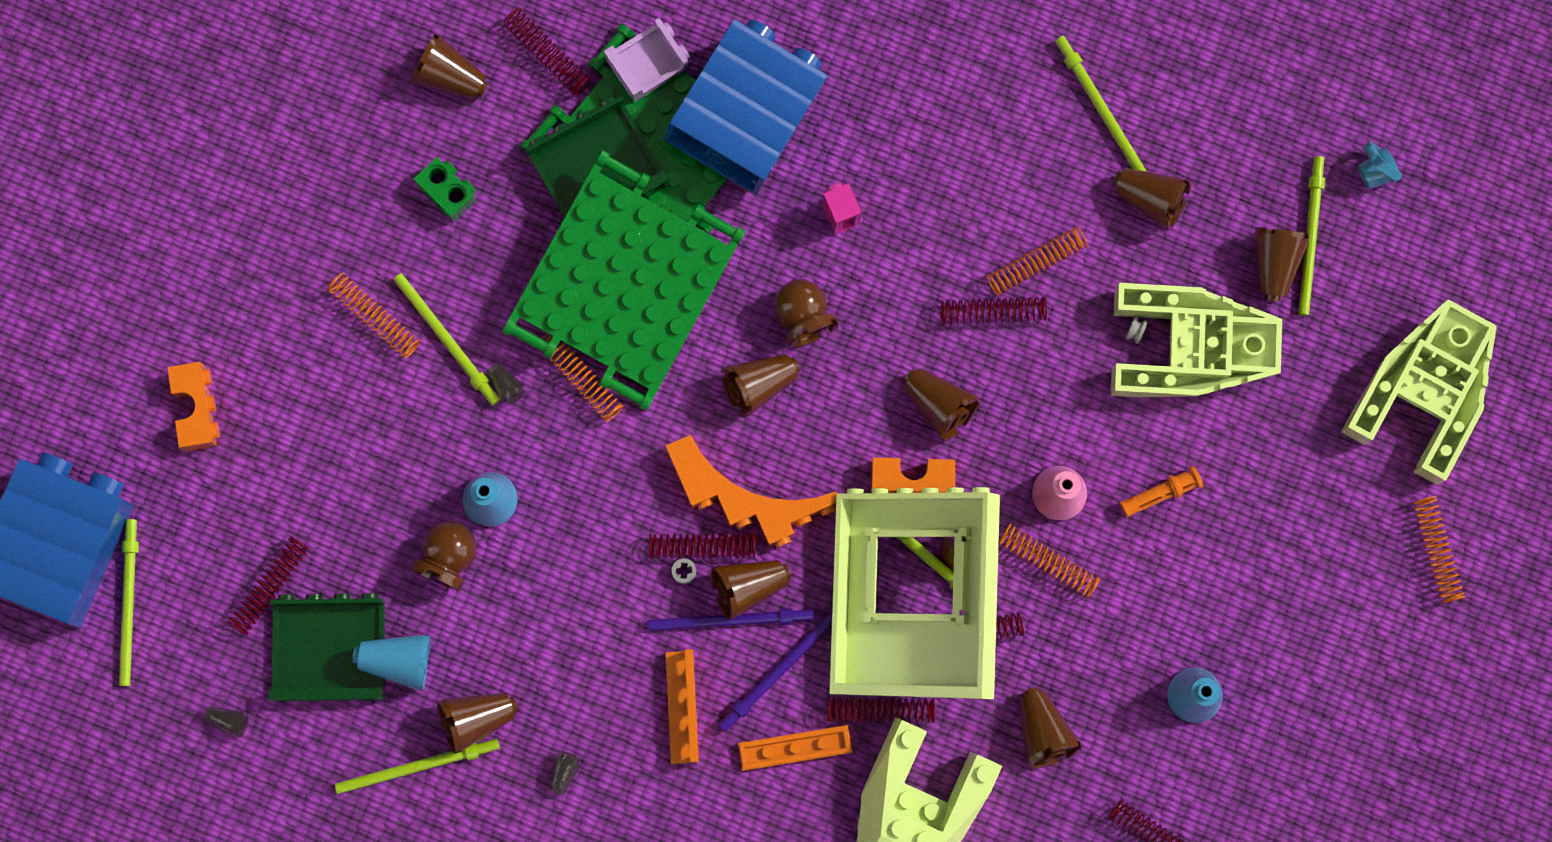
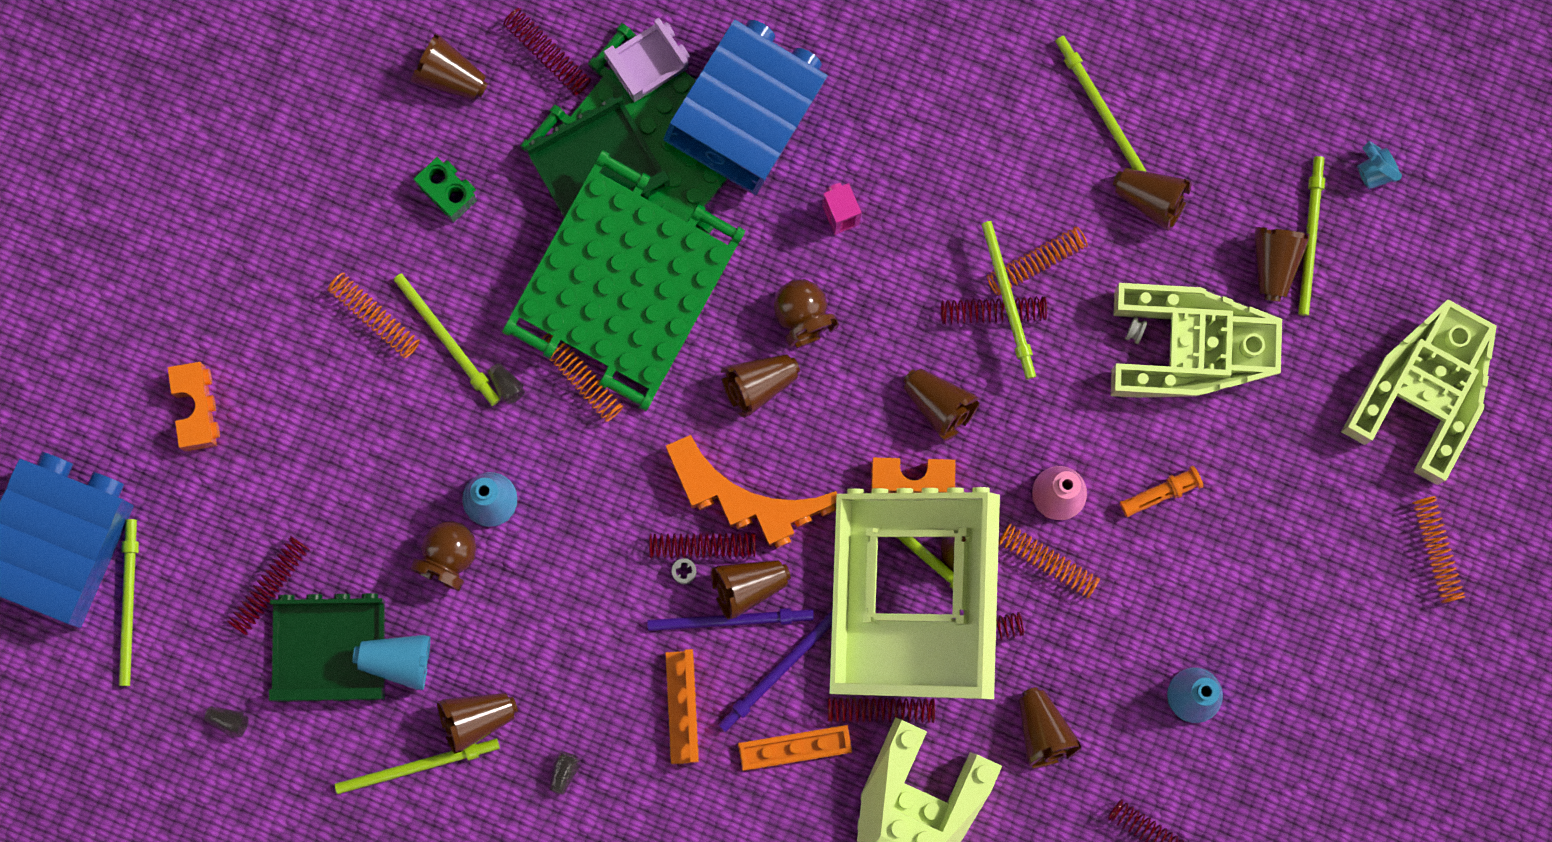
(1023, 350): none -> lime bar

